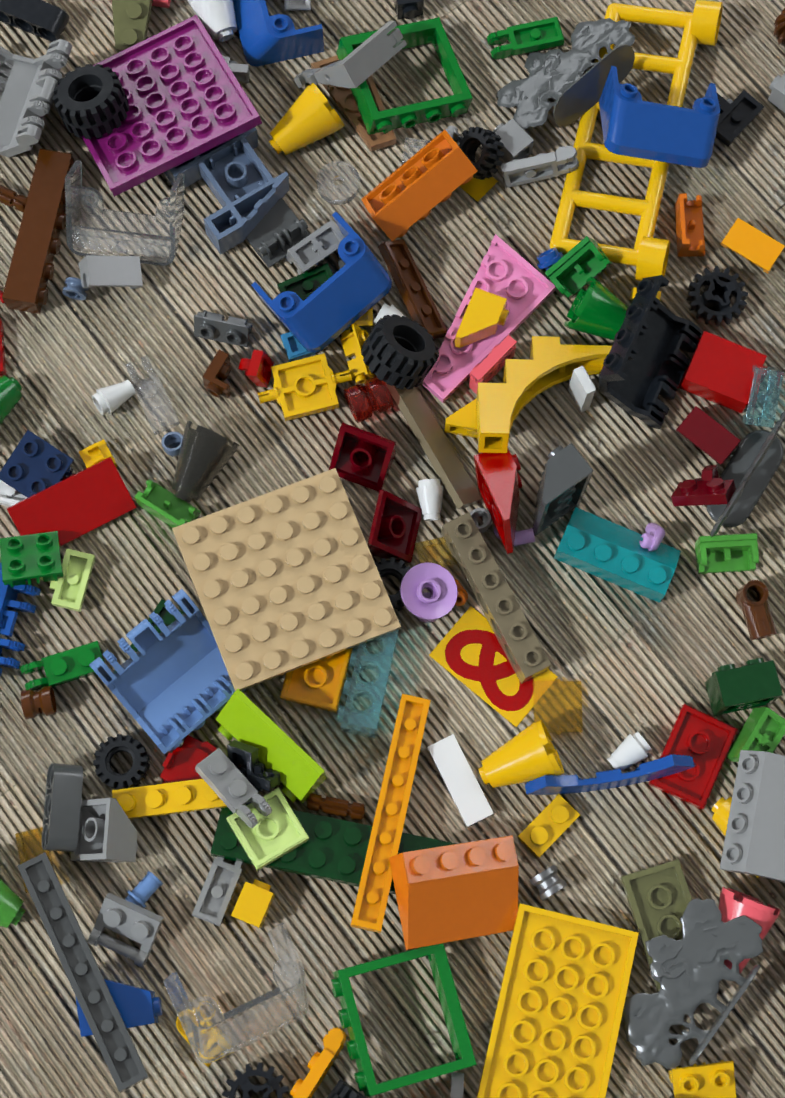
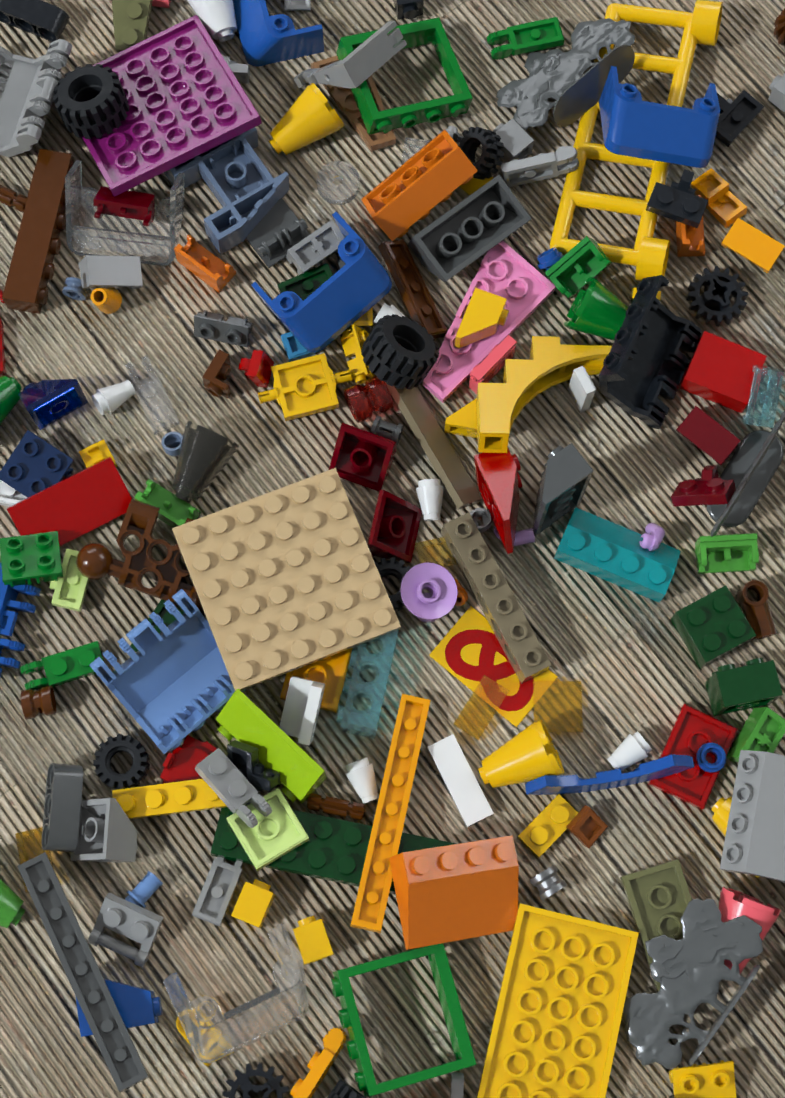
(52, 400): none -> clear blue slope
(97, 561): none -> reddish brown connector
(111, 301): none -> light orange cone
(127, 205): none -> dark red hinge
(204, 264): none -> orange hinge
(302, 709): none -> white panel
(312, 940): none -> yellow brick
(363, 779): none -> white cone
(395, 430): none -> dark grey bush
(469, 229): none -> dark grey slope
(481, 707): none -> clear yellow tile
(587, 826): none -> dark orange tile
(678, 201): none -> black hinge
(713, 627): none -> dark green brick
(719, 754): none -> blue plate
(721, 201): none -> light orange slope

